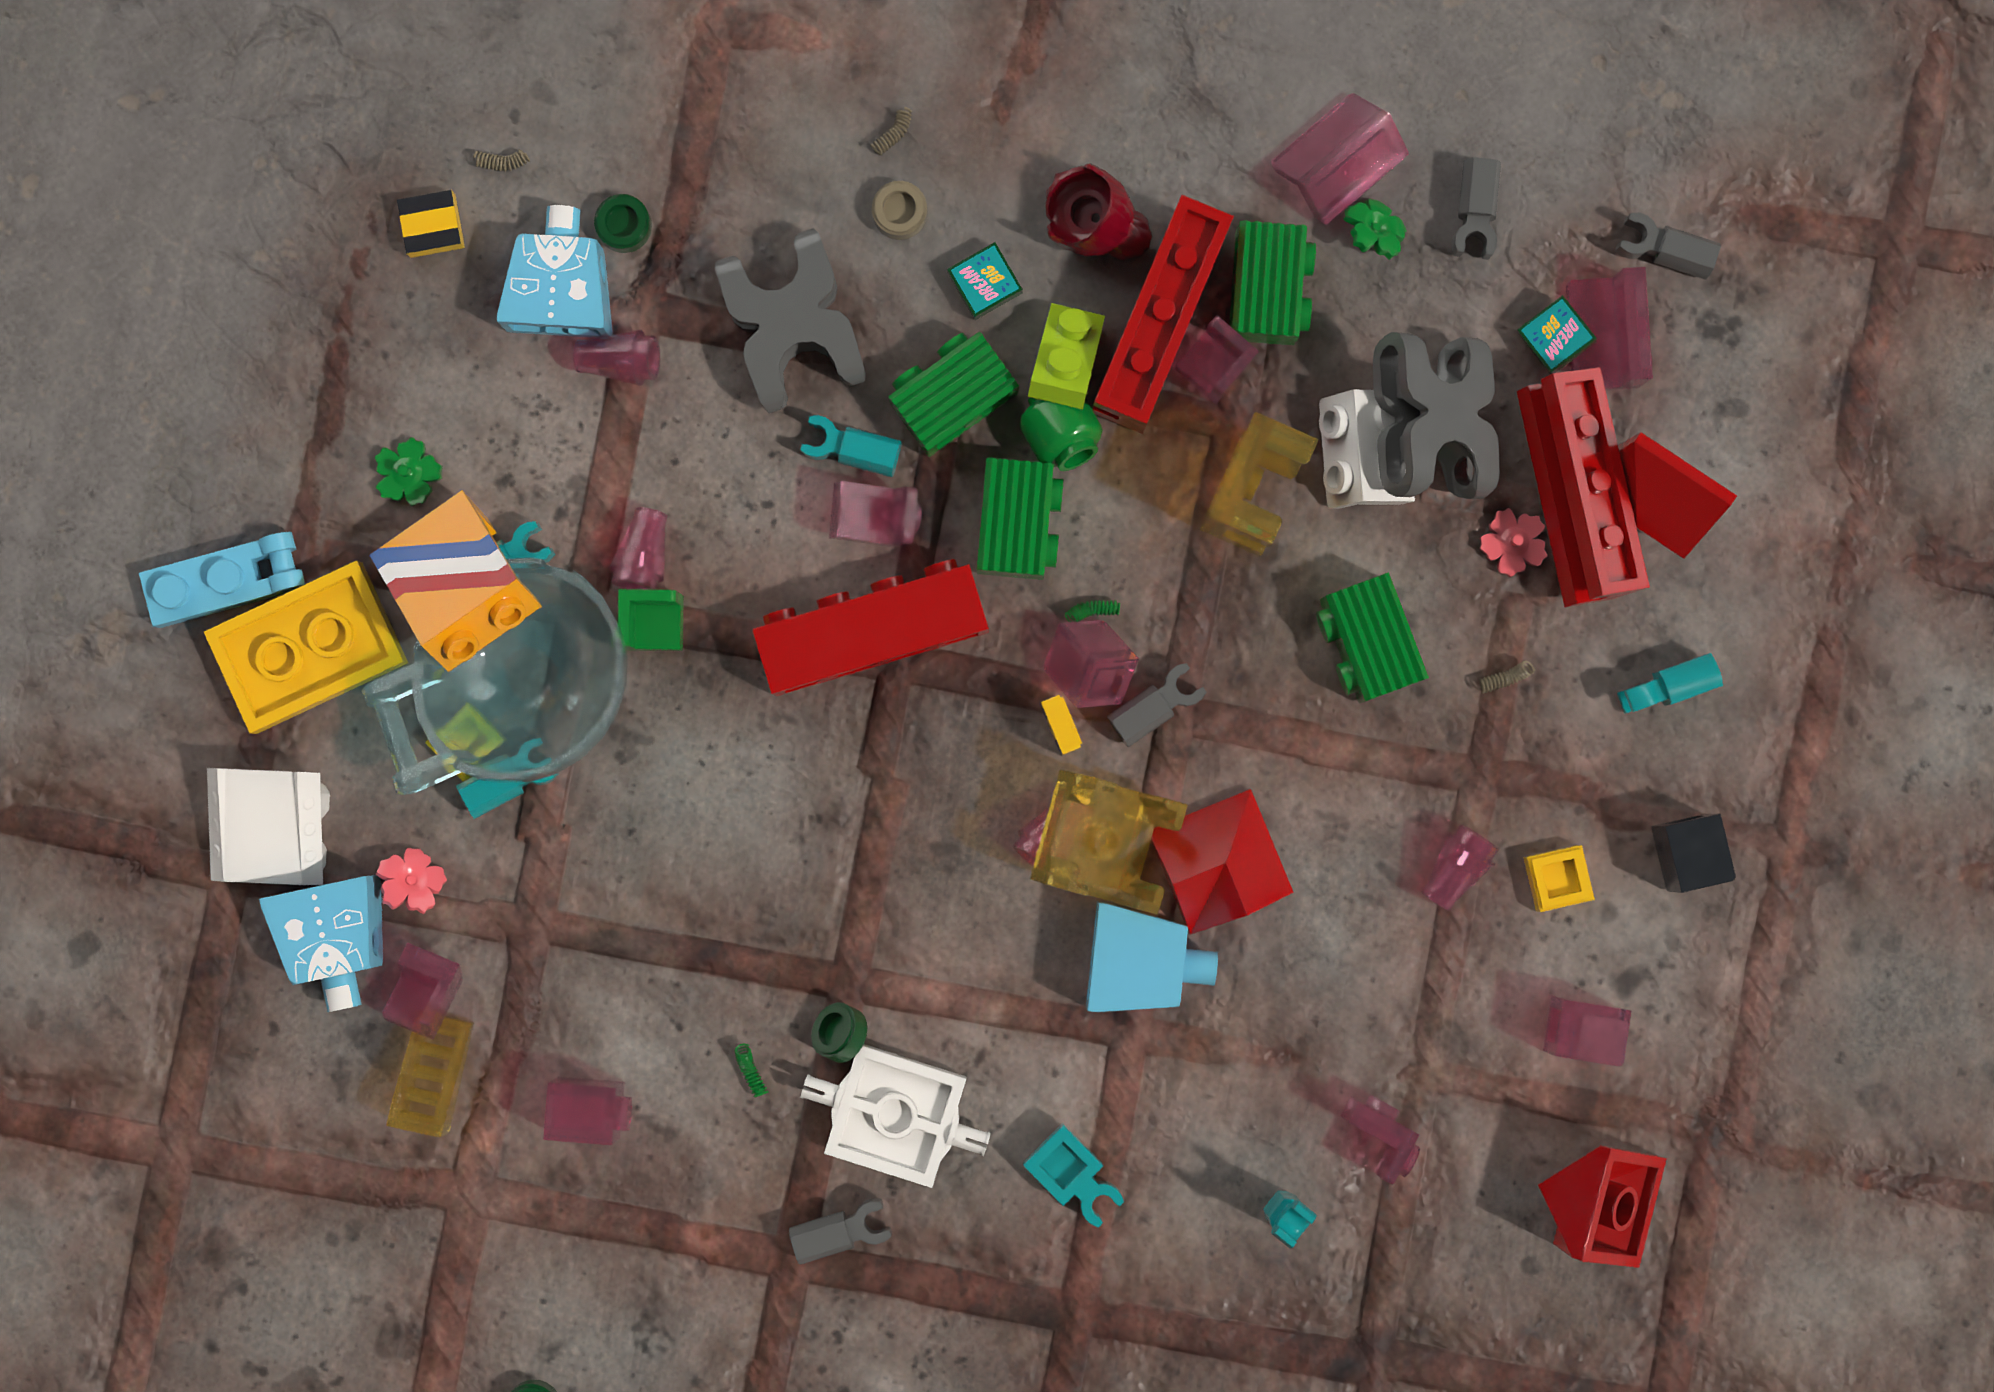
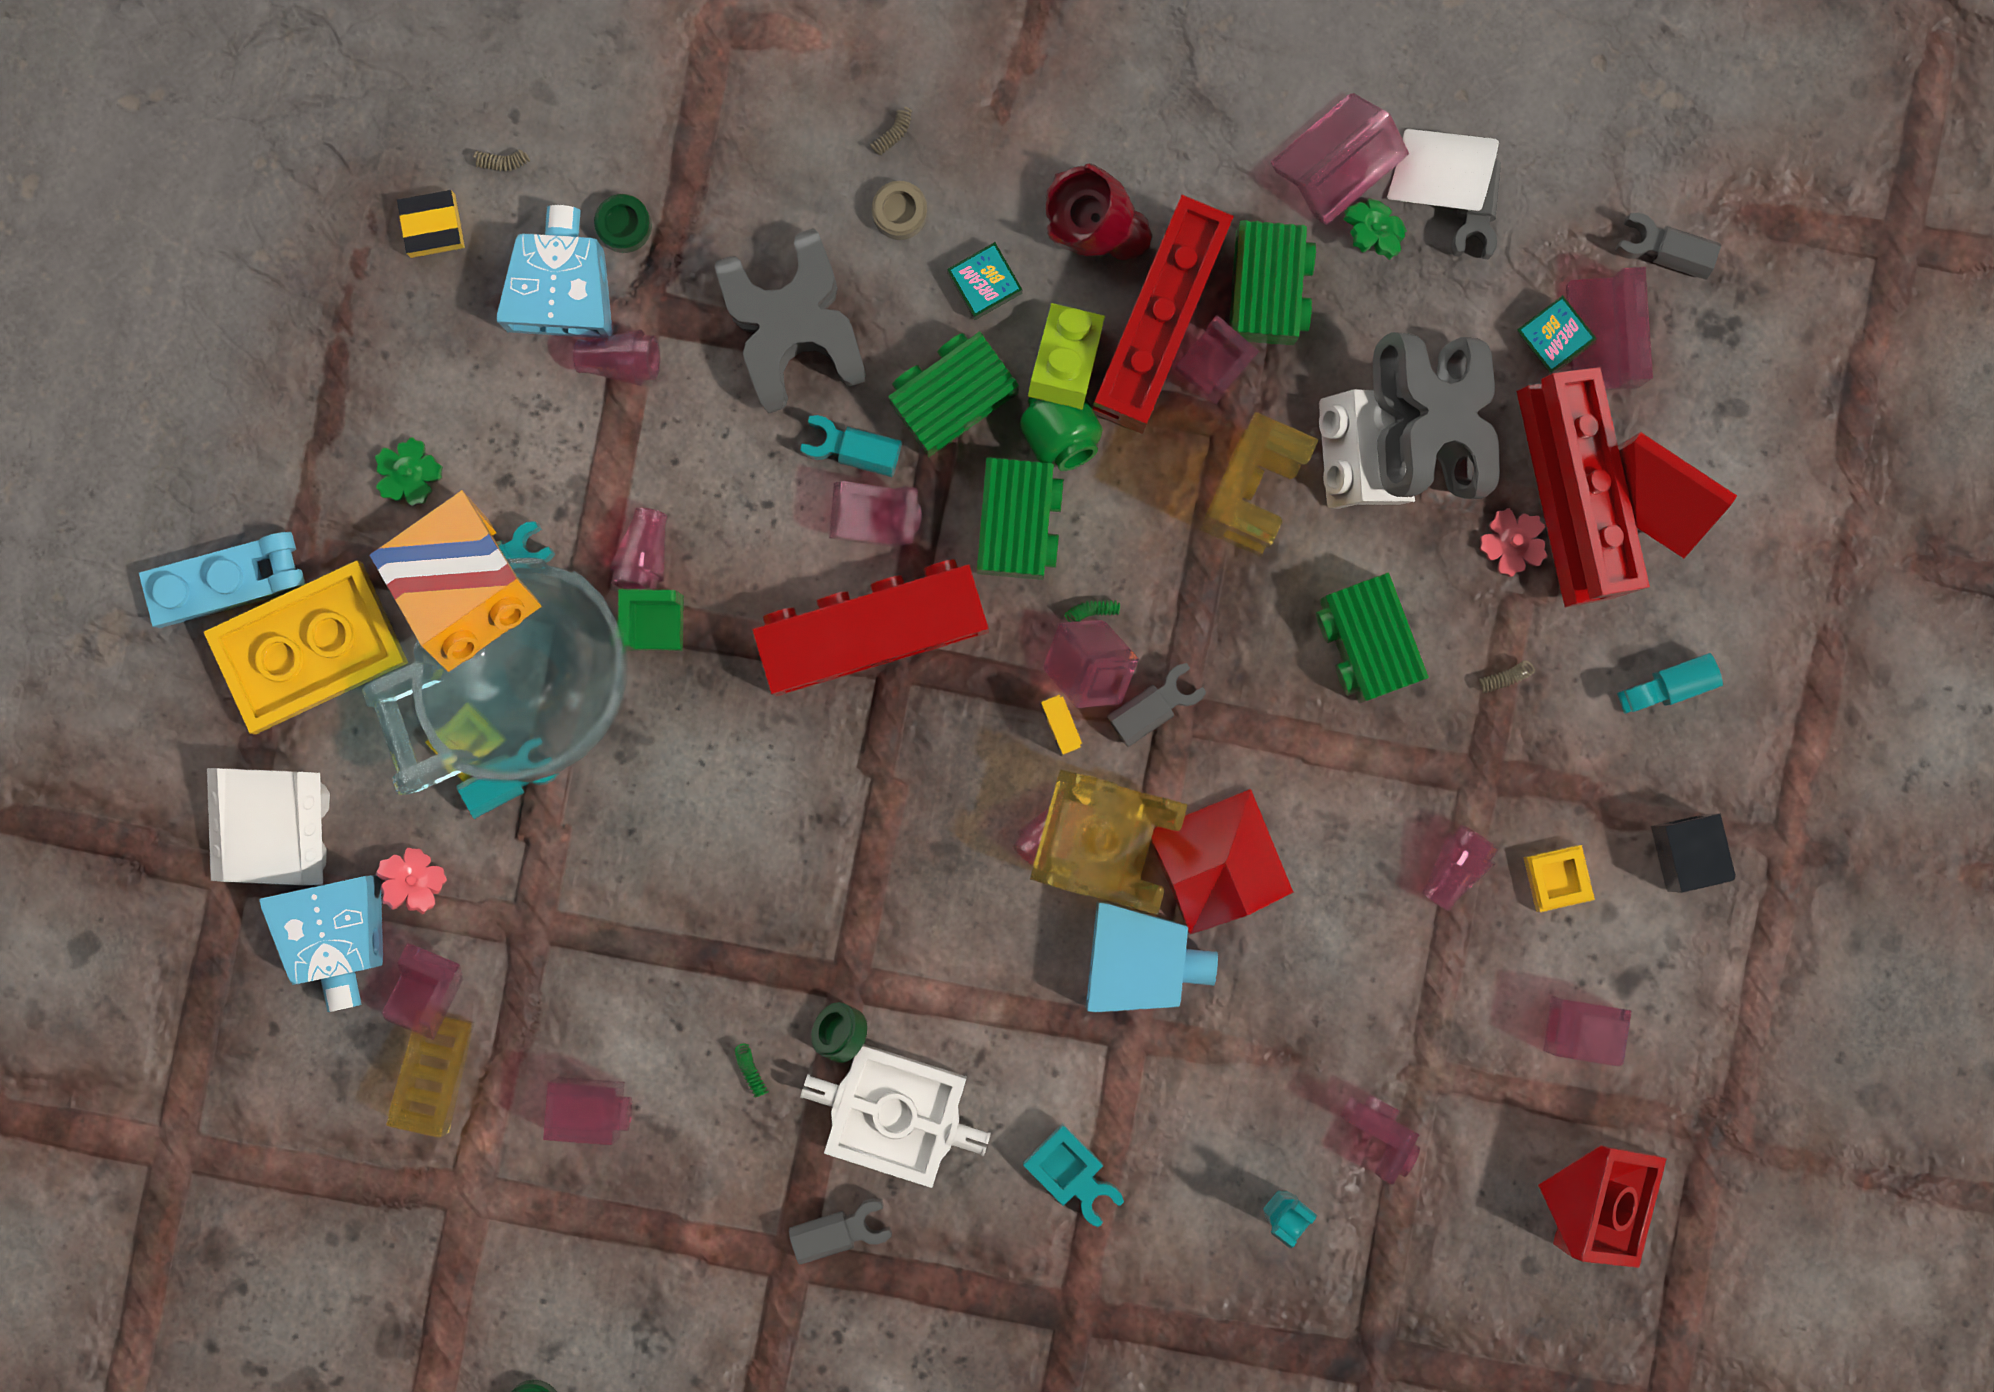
(1444, 170): none -> white sticker

